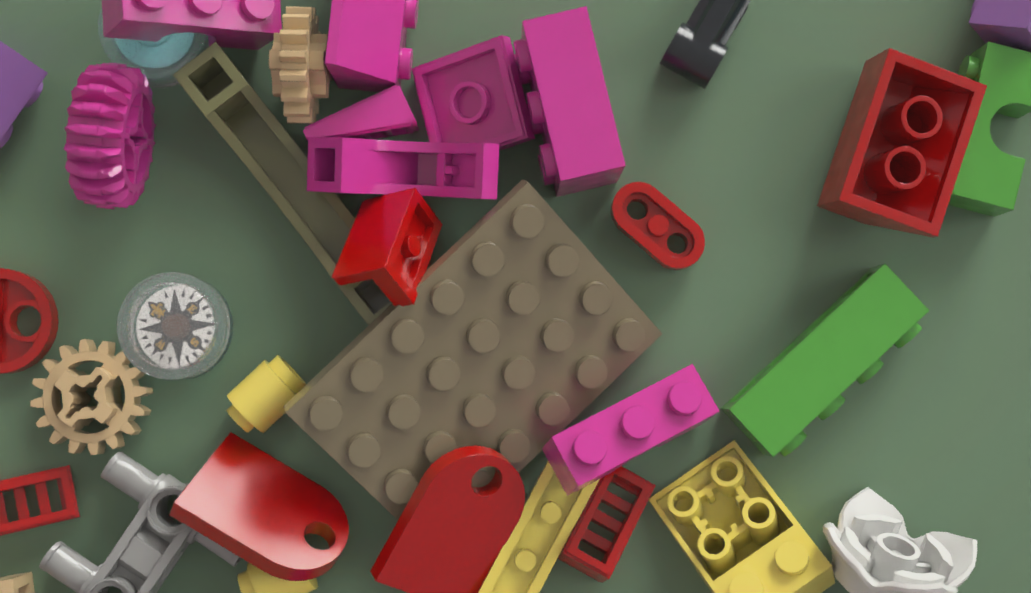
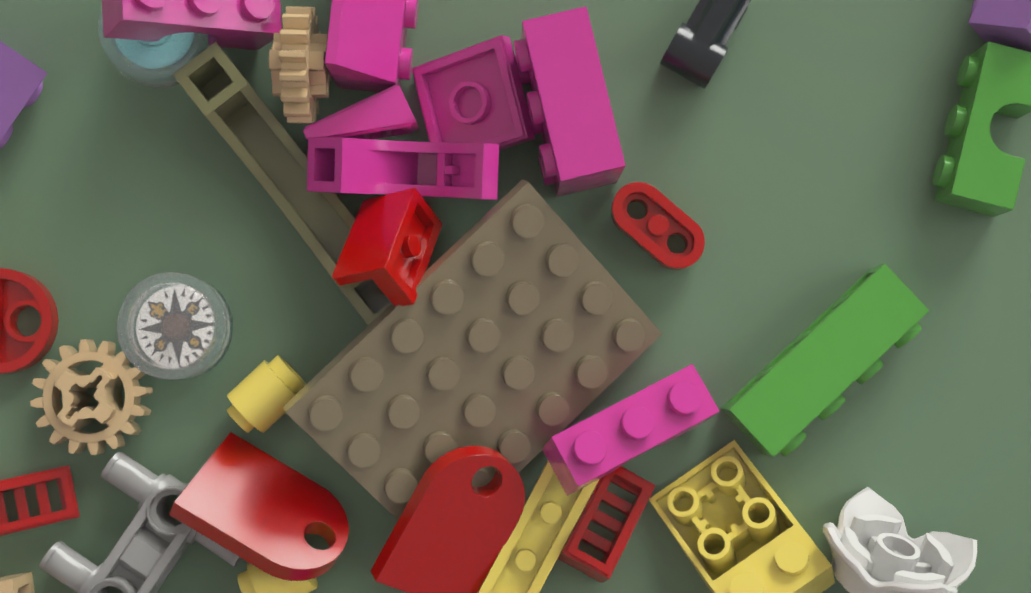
(110, 135): dark pink gear -> none
(902, 144): red slope -> none

